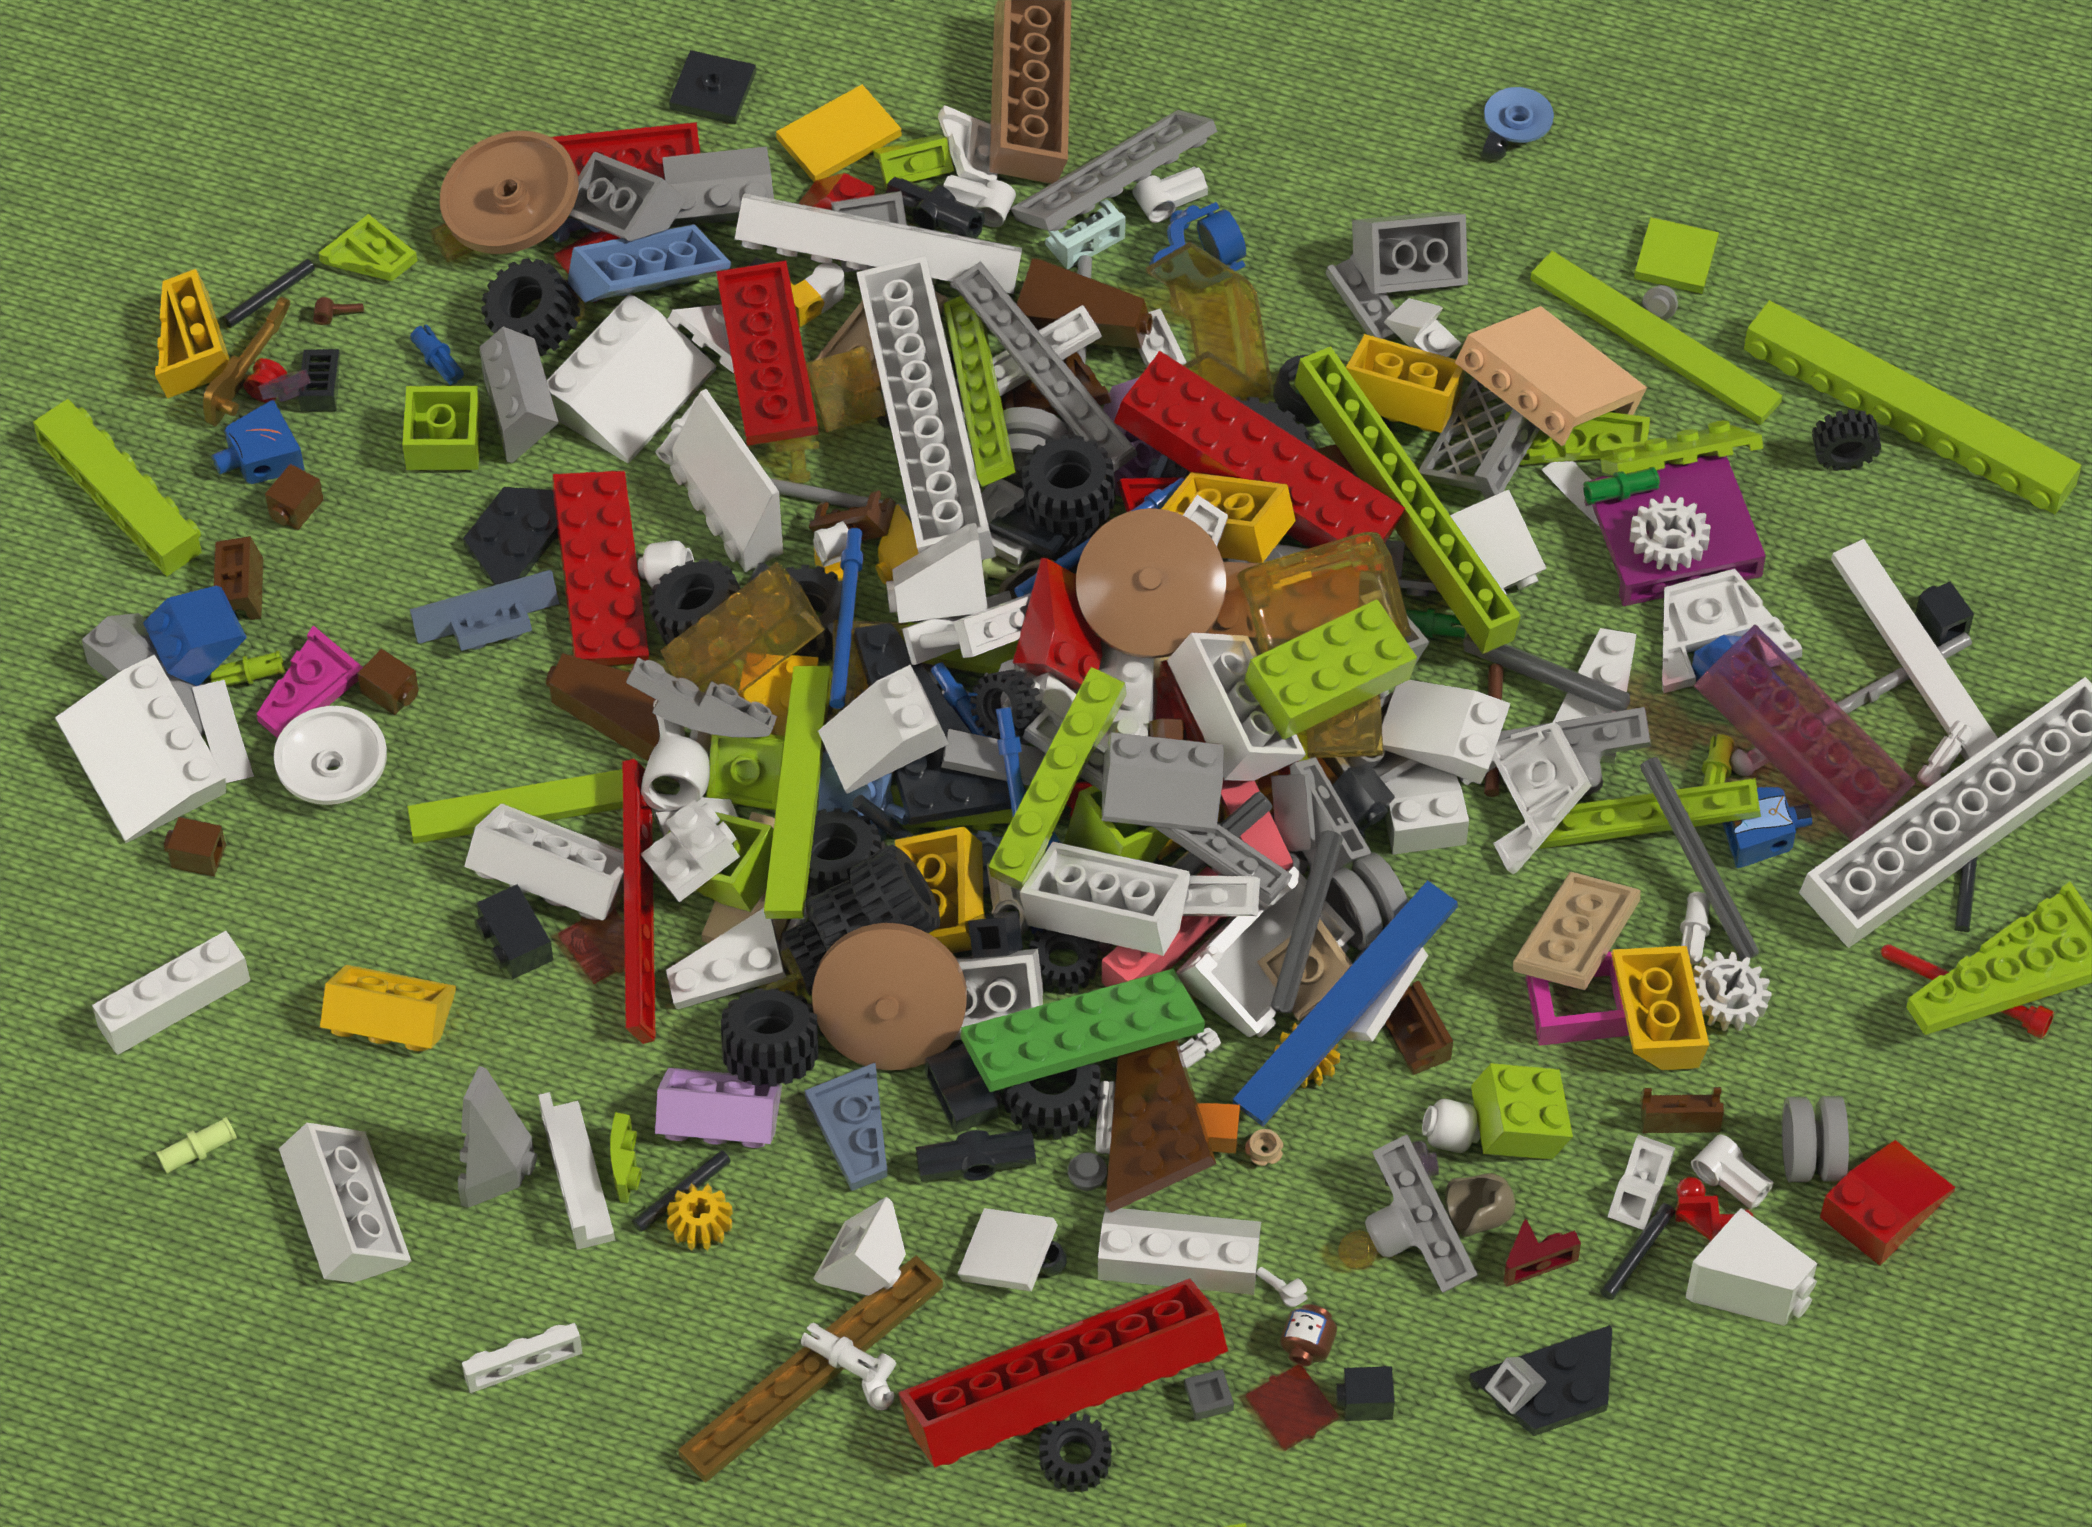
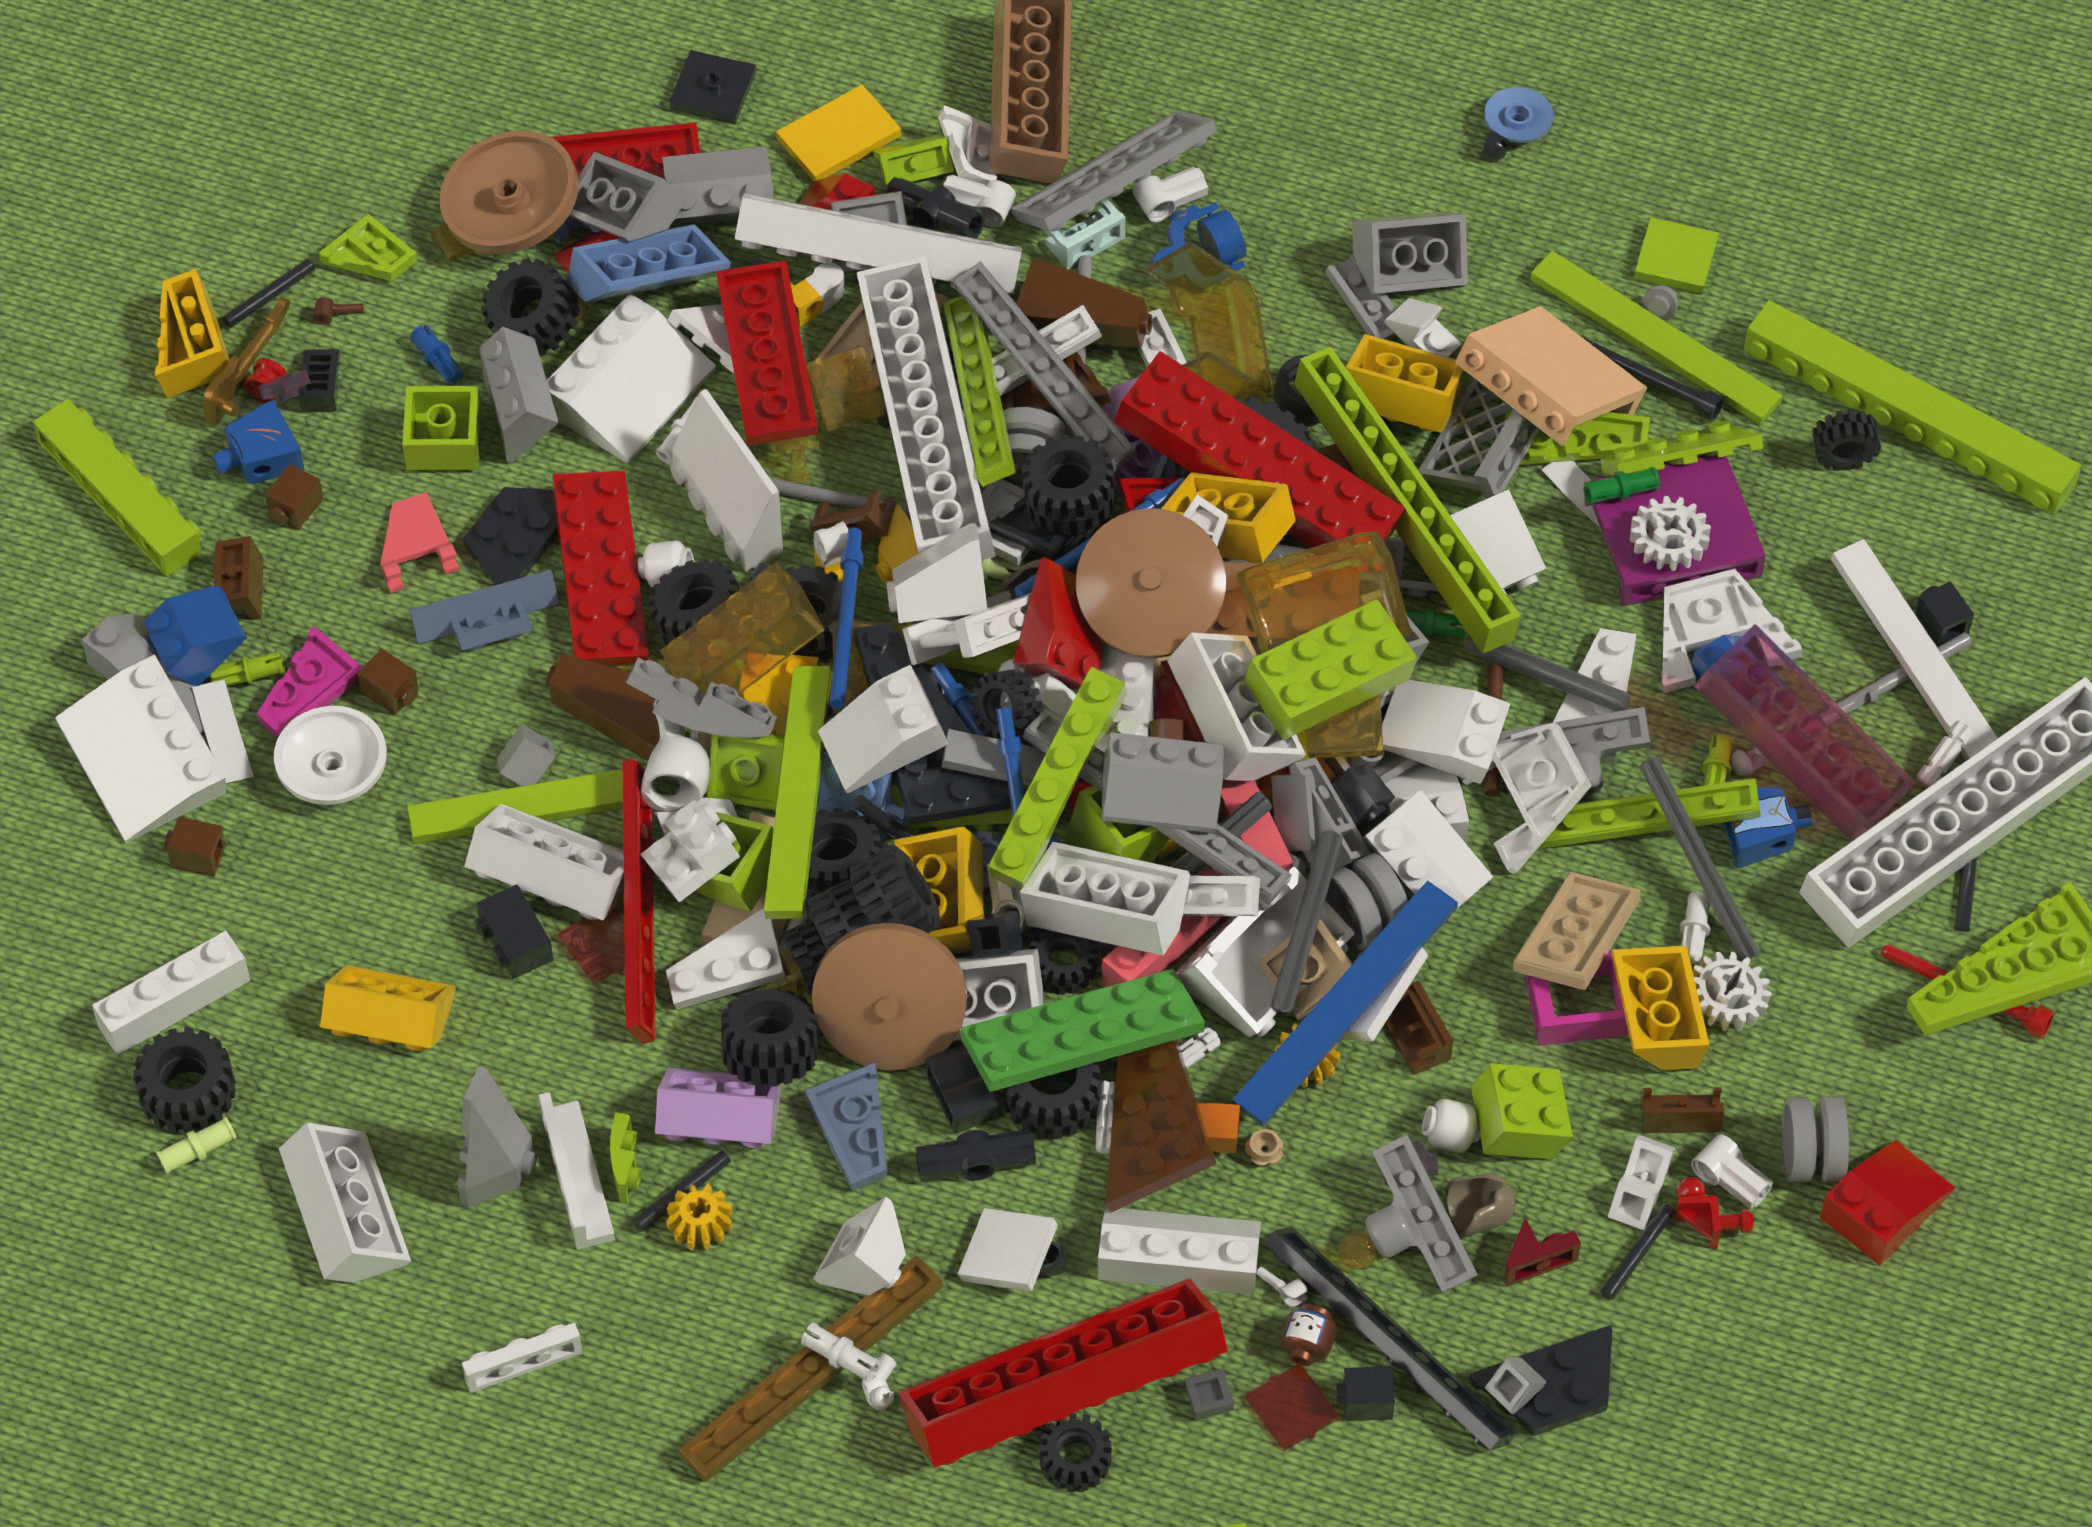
(181, 1054): none -> black tyre
(412, 533): none -> coral flag
(526, 757): none -> light grey panel
(1087, 1171): dark grey plate -> none
(1399, 1346): none -> black plate
(1426, 847): none -> white slope
(1706, 403): none -> black piece
(1752, 1273): white slope -> none

